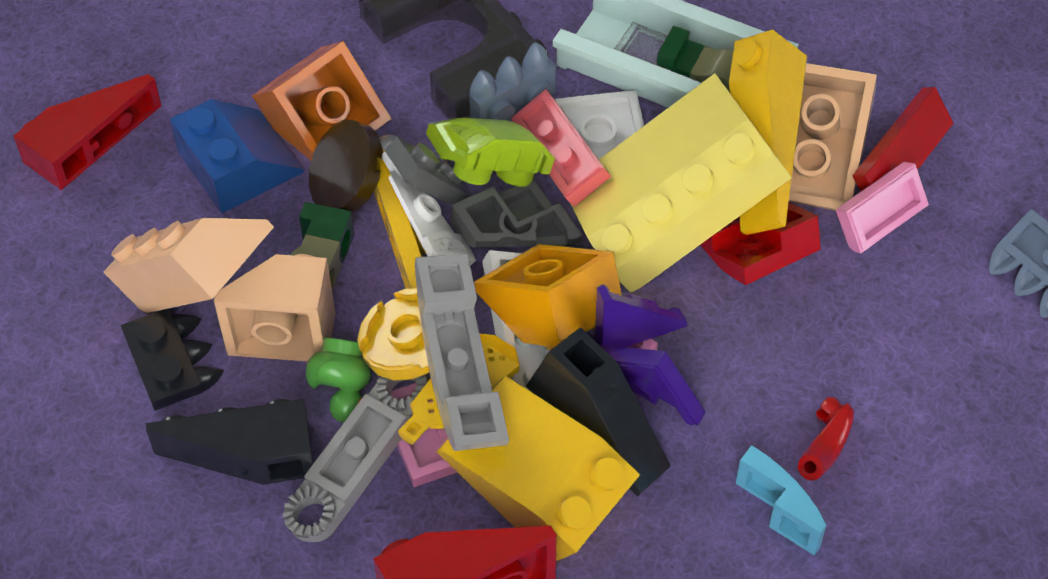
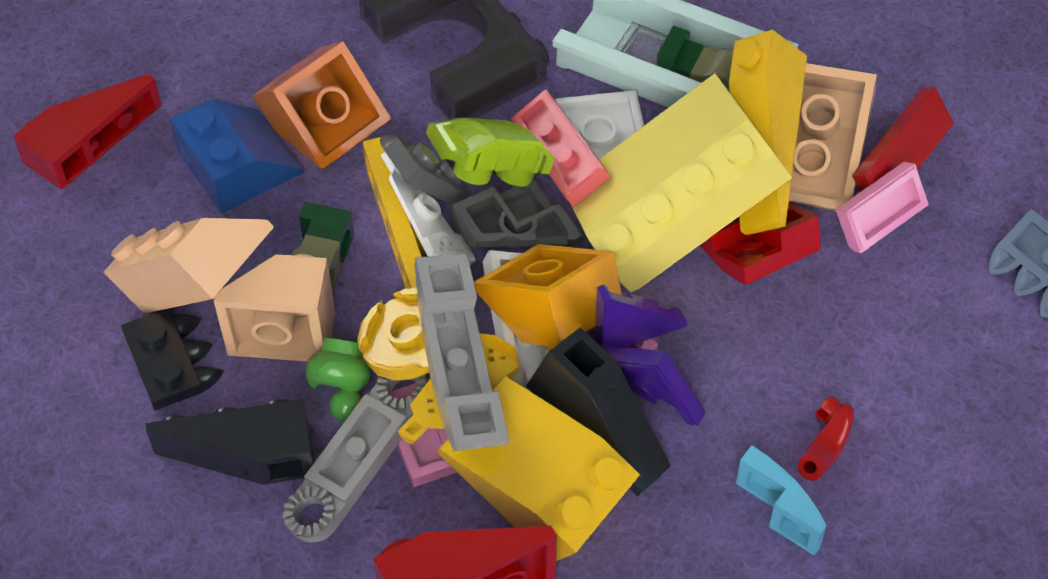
(345, 165): dark brown tile -> none
(513, 85): sand blue plate -> none

